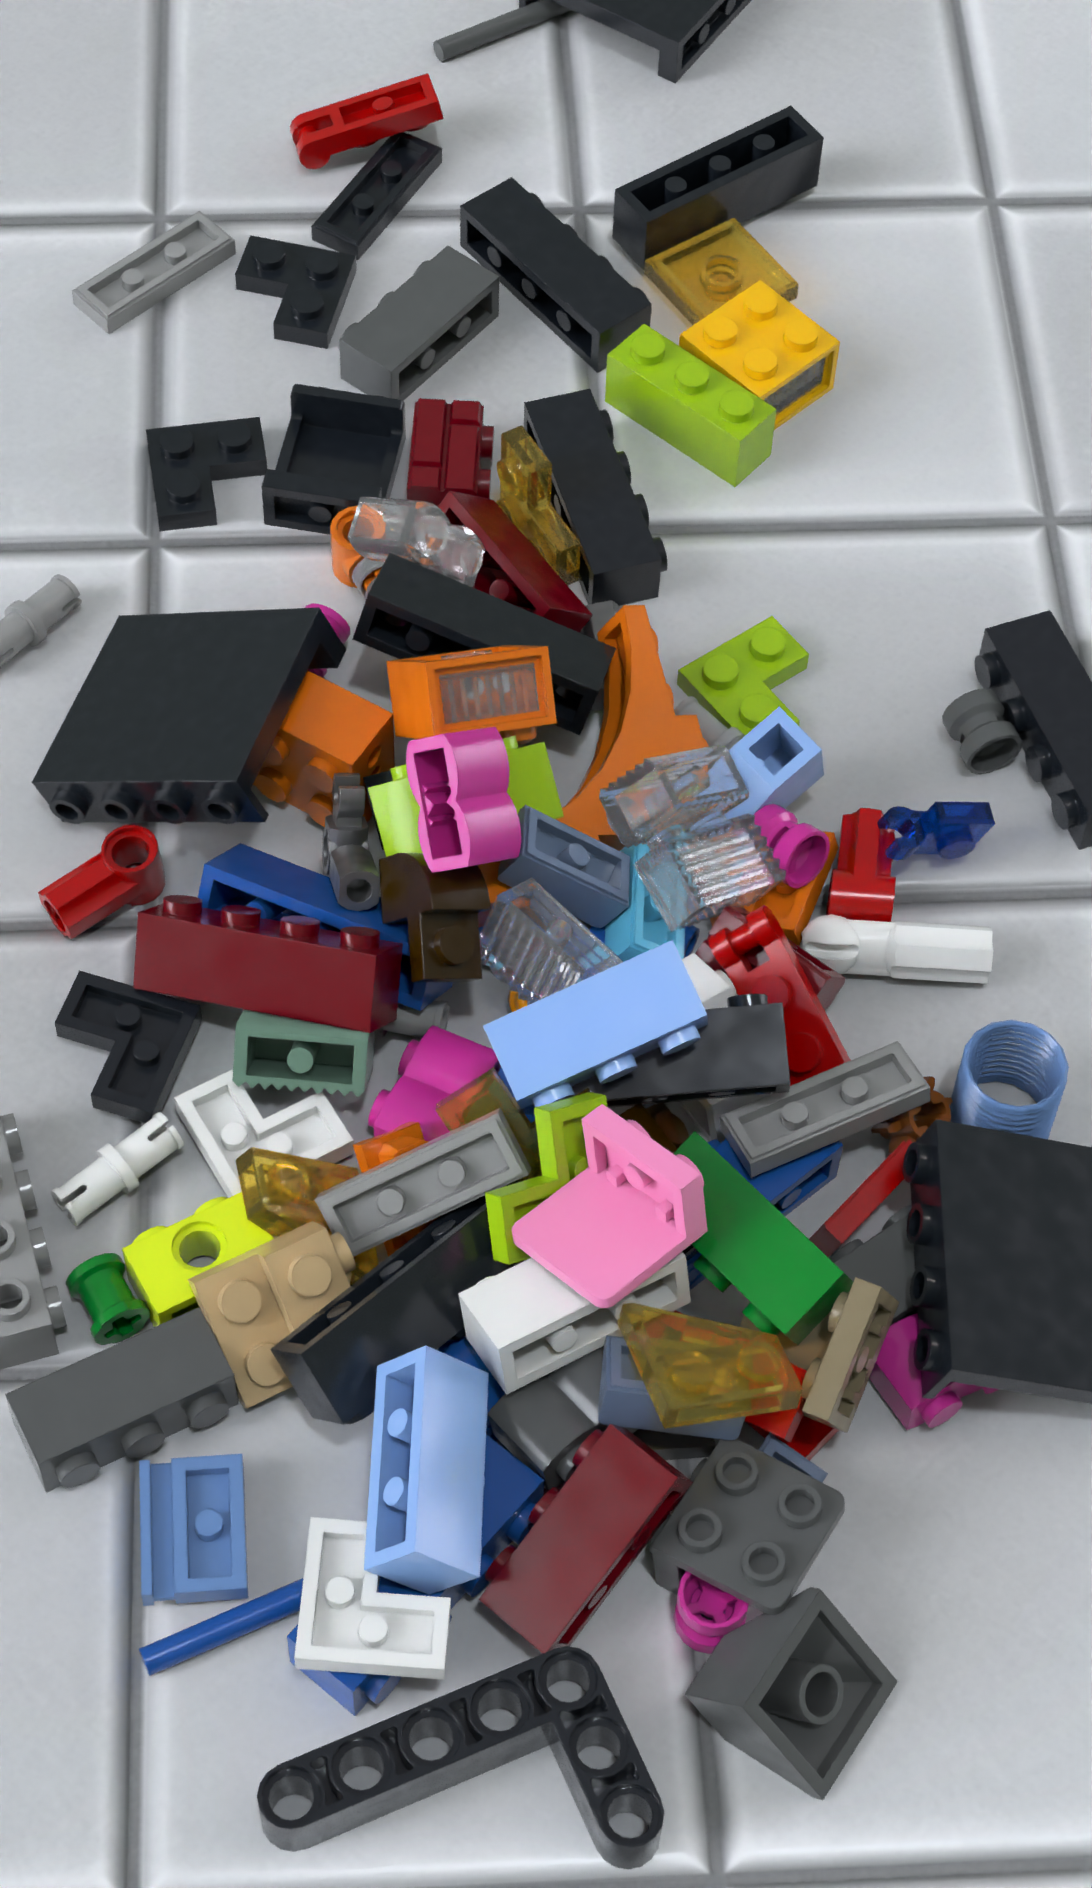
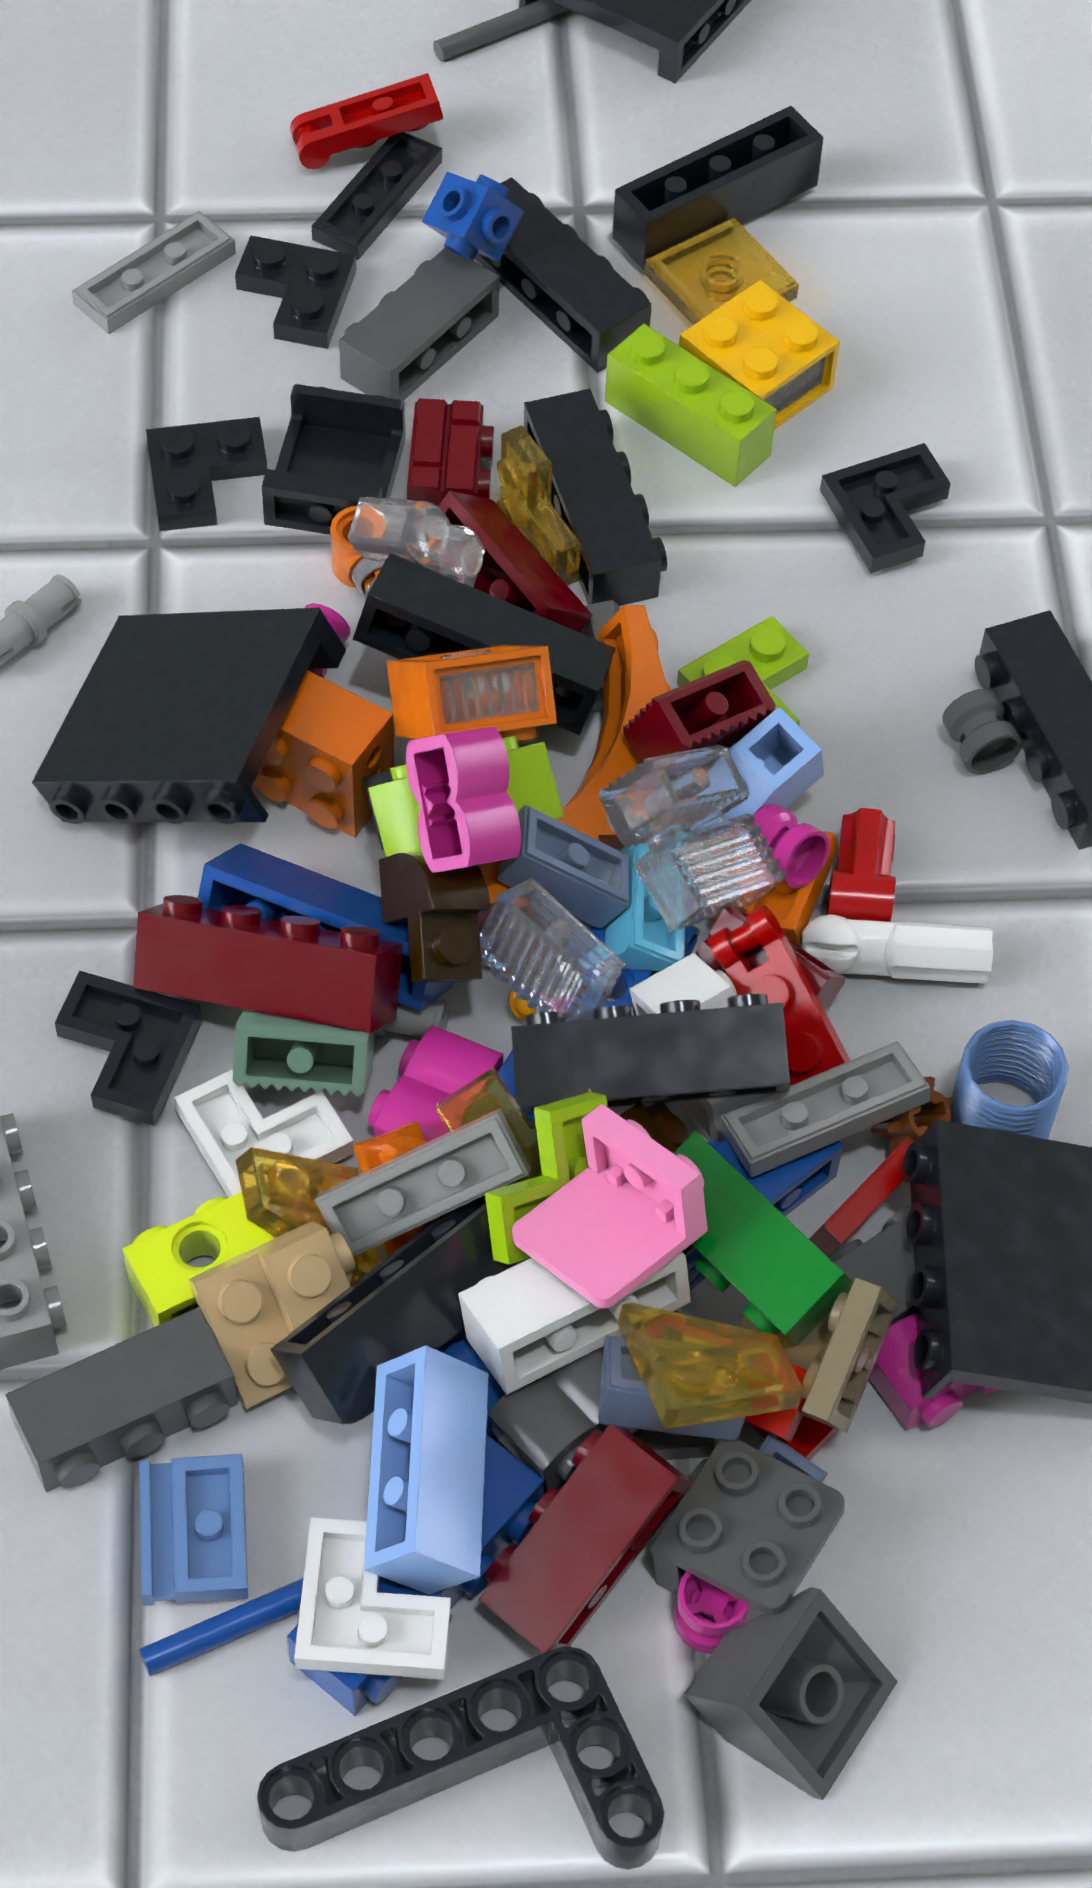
(104, 882): red piece -> none
(107, 1298): green bush -> none
(117, 1168): white pin -> none
(346, 846): flat silver bar -> none
(473, 216): none -> blue brick
(598, 1027): light blue brick -> none
(701, 713): none -> dark red brick
(875, 499): none -> black plate
(943, 829): clear blue plate -> none

